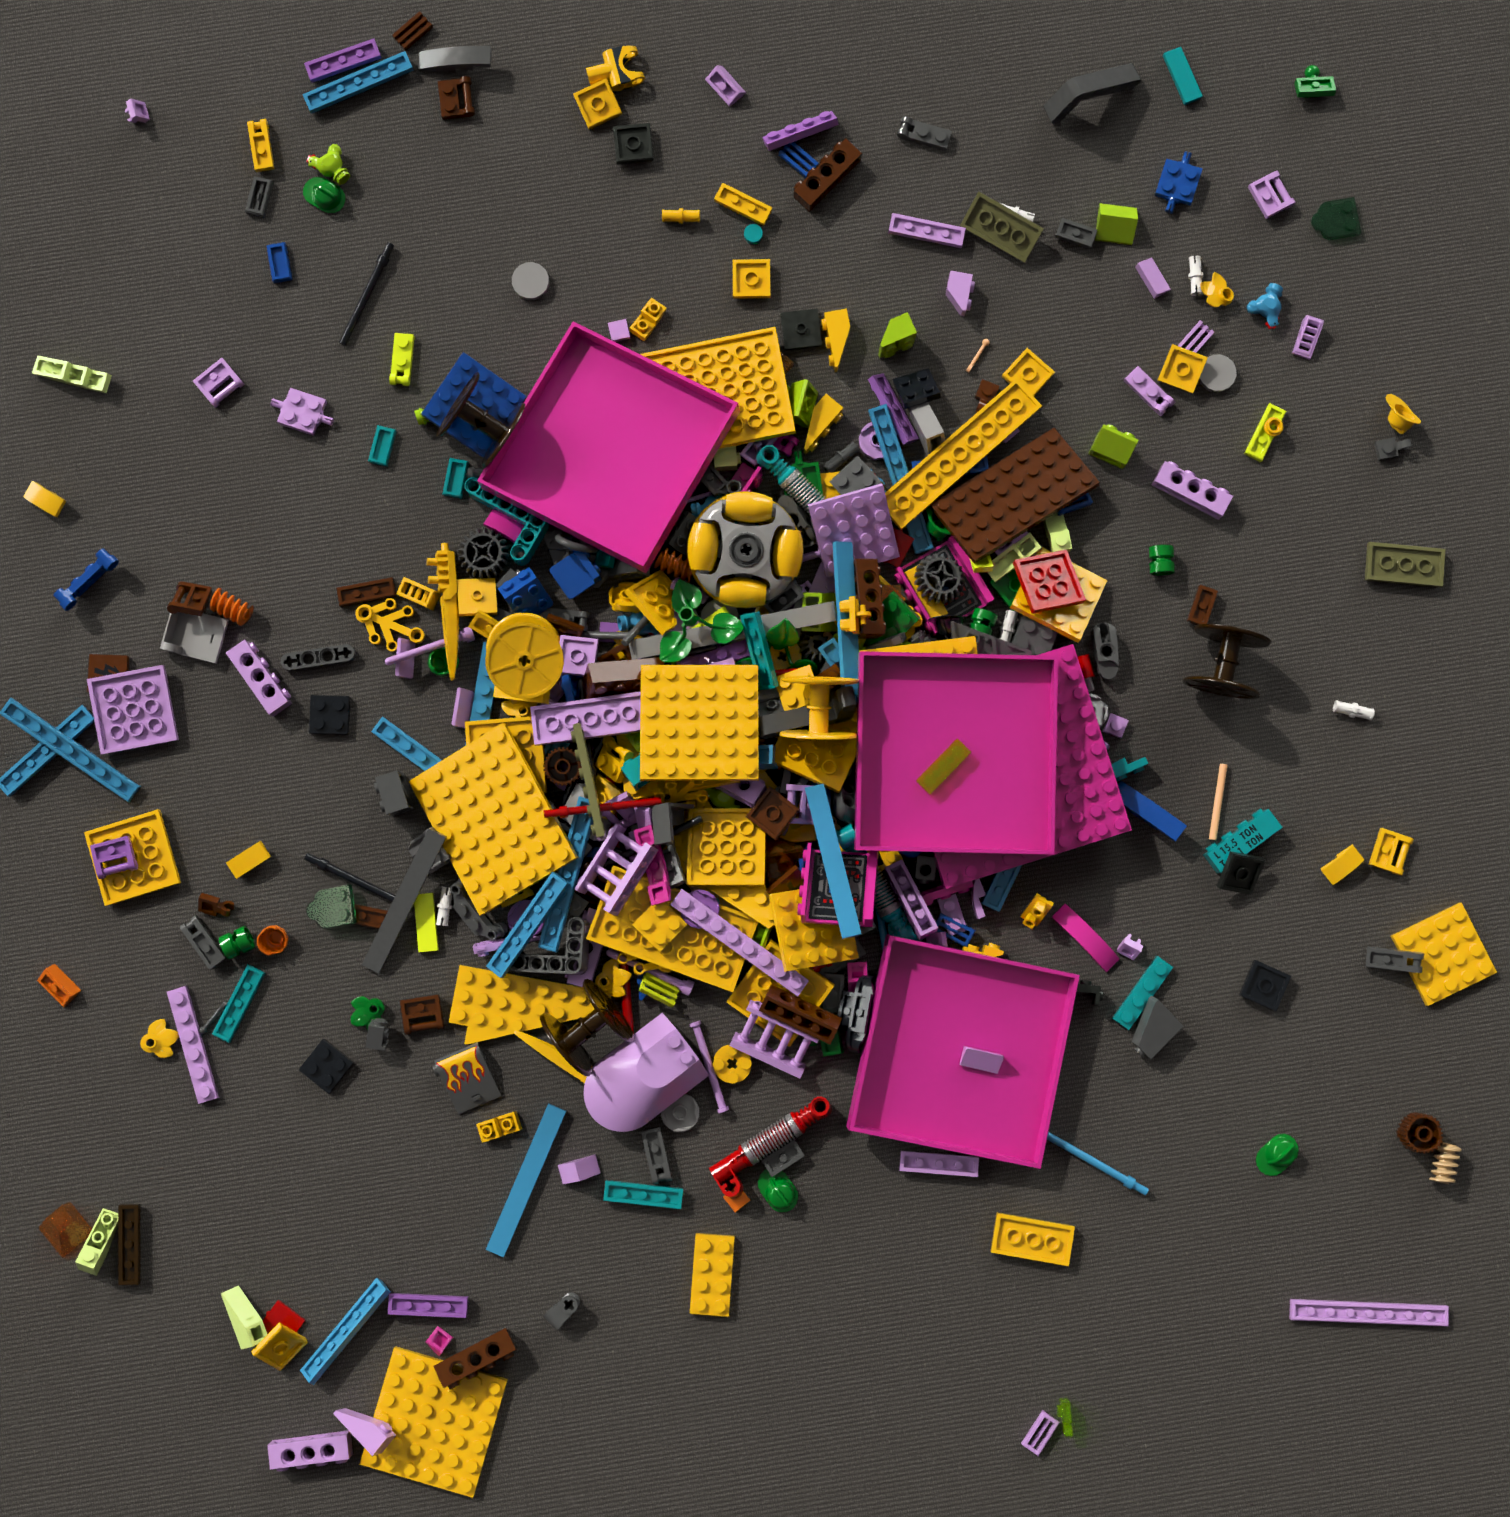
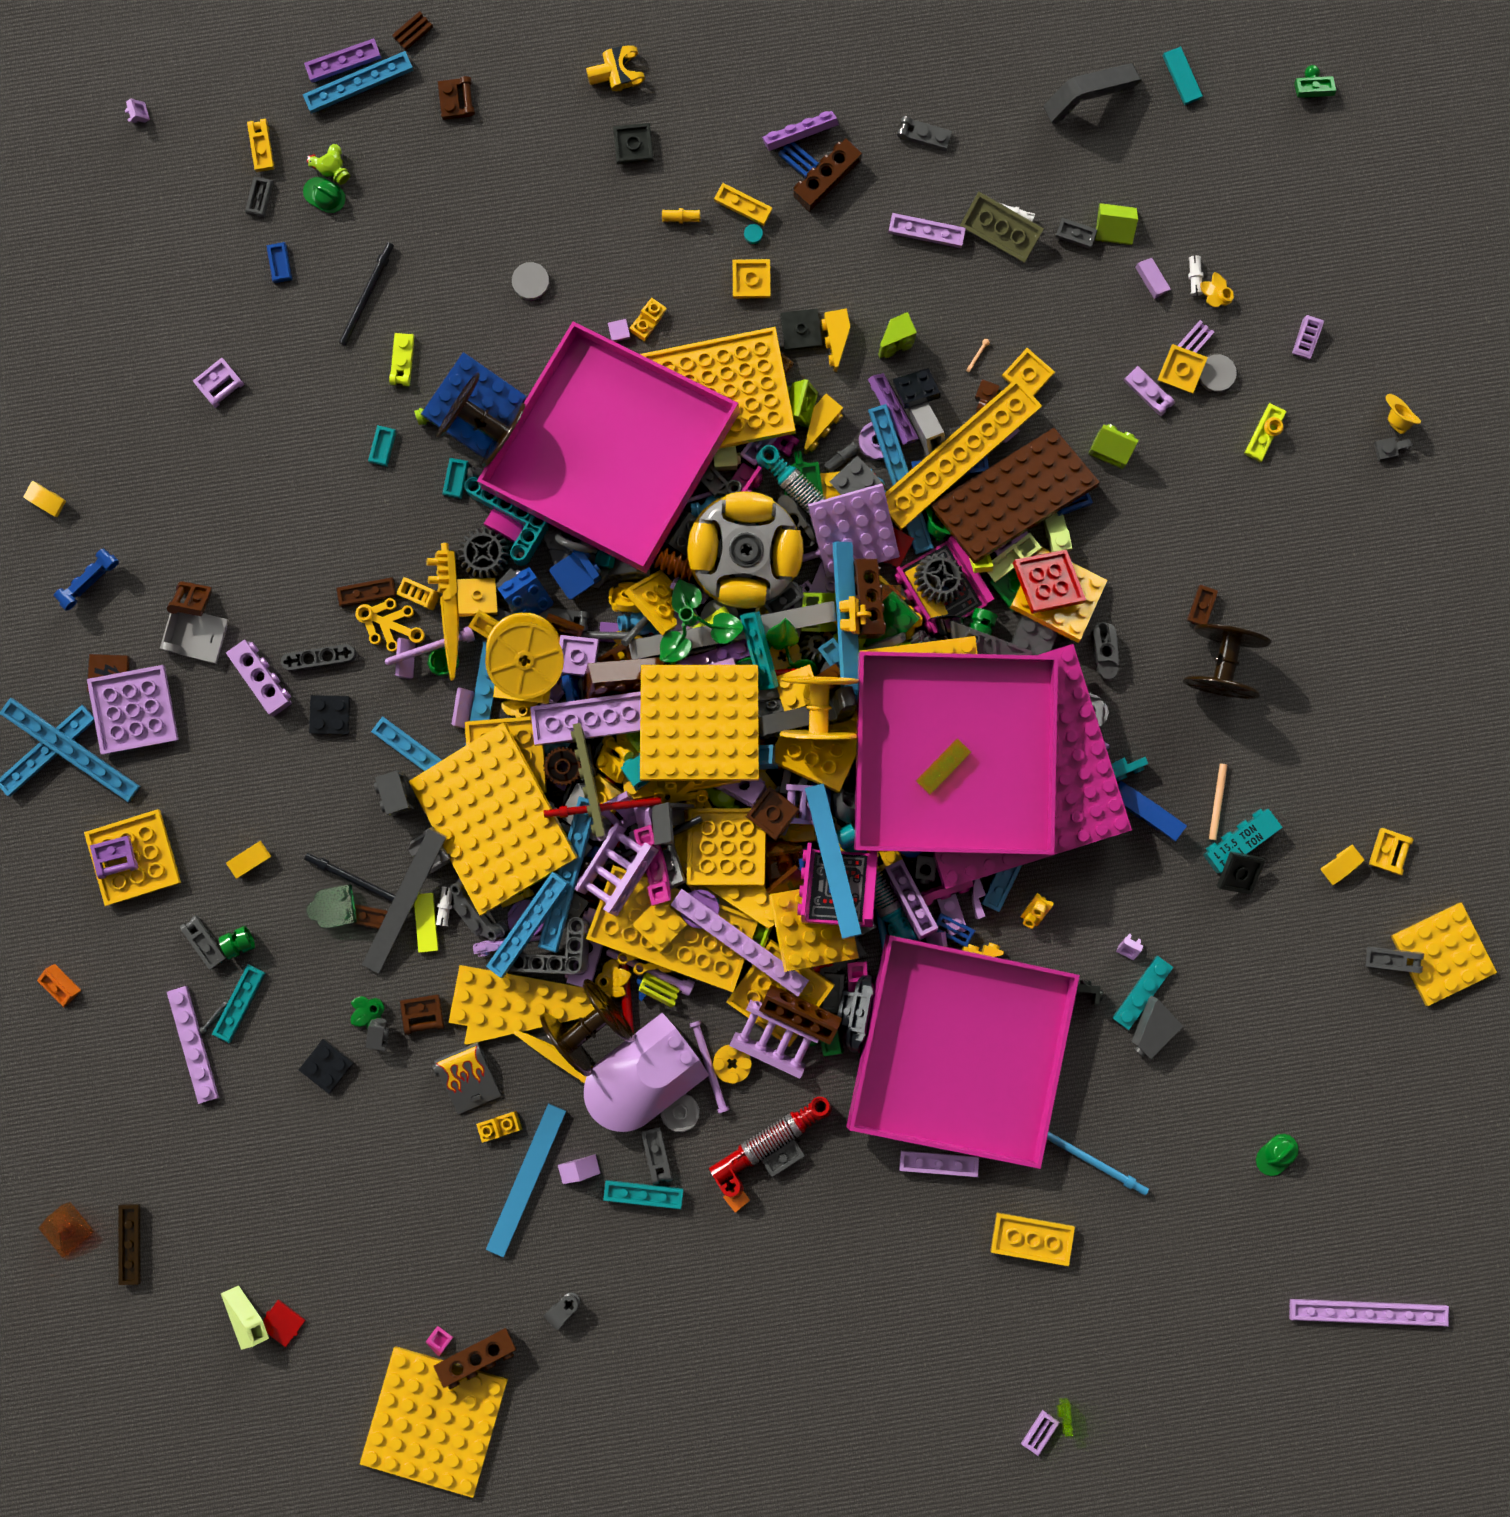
(71, 374): yellowish green slope -> none
(98, 1243): yellowish green slope -> none
(162, 1038): yellow plate -> none
(211, 905): reddish brown plate -> none
(229, 608): orange piece -> none
(272, 940): orange hair -> none
(279, 1346): yellow plate -> none
(302, 411): lavender plate -> none
(340, 1441): lavender brick -> none
(345, 1331): dark azure plate -> none
(369, 1431): lavender slope -> none
(428, 1305): medium lavender plate -> none
(454, 58): dark grey slope -> none
(597, 104): yellow plate -> none
(712, 1274): yellow plate -> none
(725, 85): lavender slope -> none
(778, 1191): green piece -> none
(958, 291): lavender slope -> none
(981, 1059): lavender slope -> none
(1007, 628): white pin -> none
(1086, 937): dark pink slope -> none
(1087, 670): red piece -> none
(1115, 725): lavender plate -> none
(1161, 560): green wheel -> none
(1178, 182): blue plate -> none
(1181, 491): lavender brick -> none
(1265, 985): black plate -> none
(1266, 196): lavender plate -> none
(1268, 305): dark azure animal -> none
(1337, 219): clear green plate -> none
(1353, 710): white pin -> none
(1405, 564): olive plate -> none
(1409, 1132): reddish brown brick -> none
(1446, 1163): tan piece -> none

